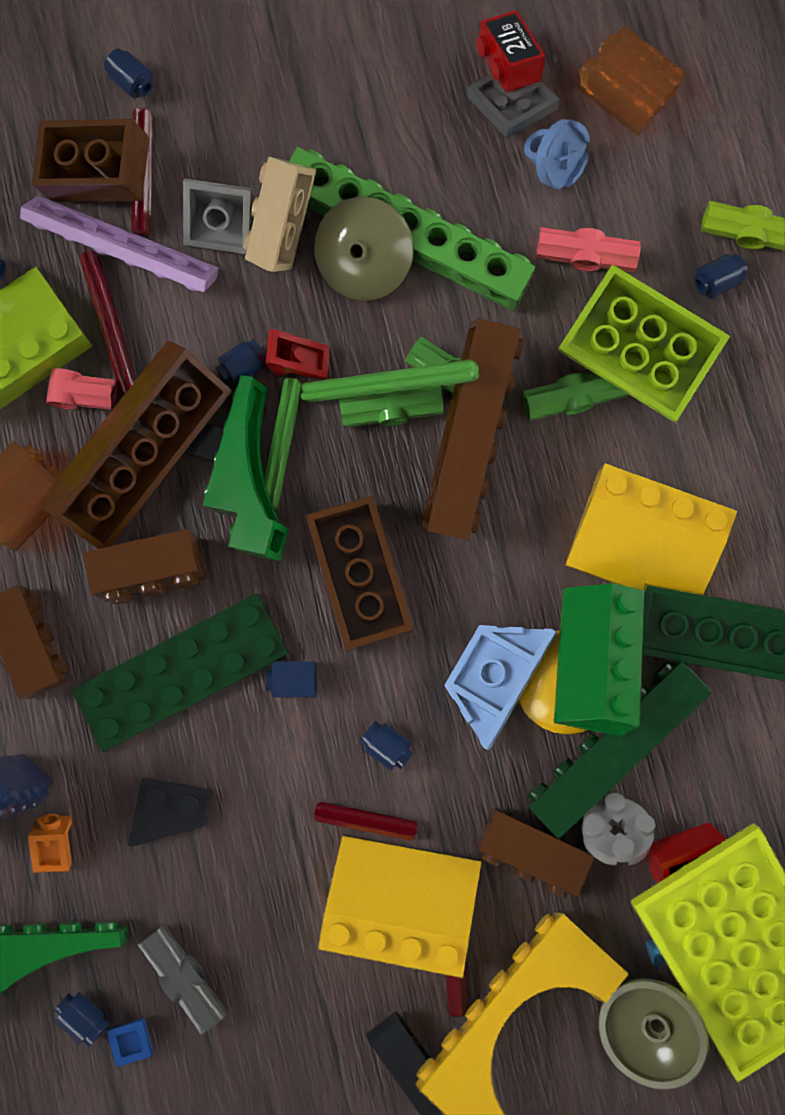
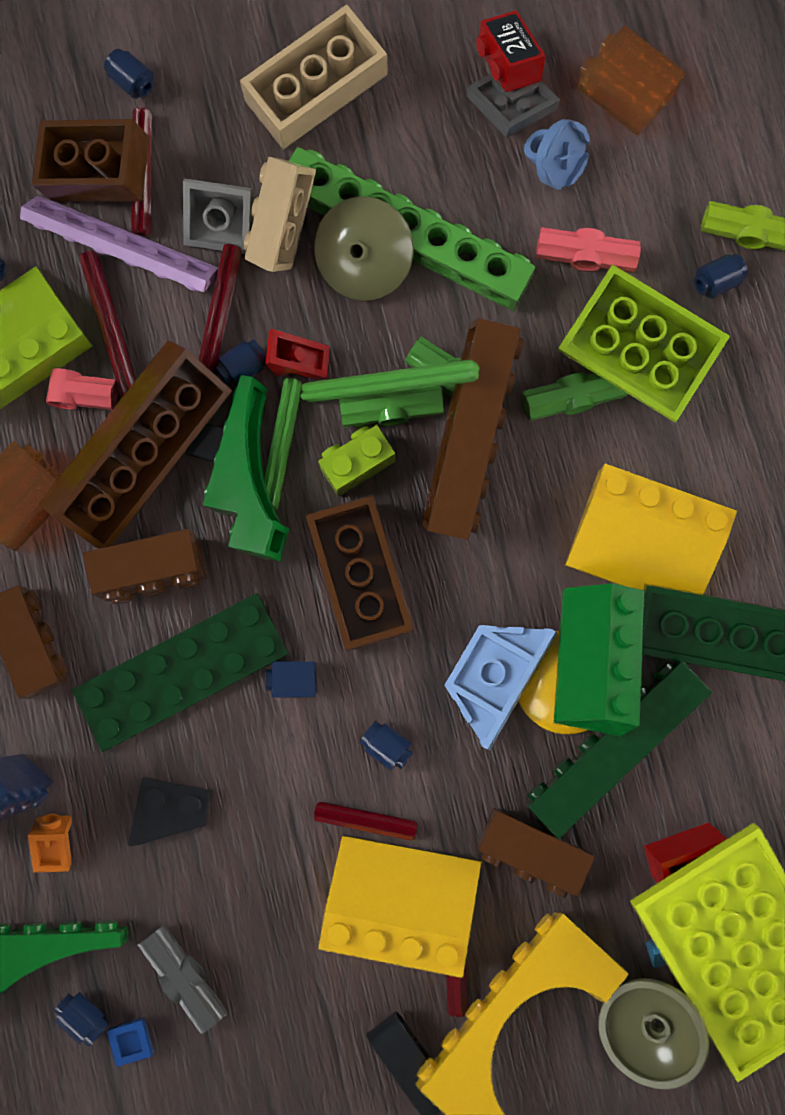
(220, 306): none -> dark red axle
(314, 76): none -> tan brick
(357, 459): none -> lime brick
(621, 812): light grey plate -> none

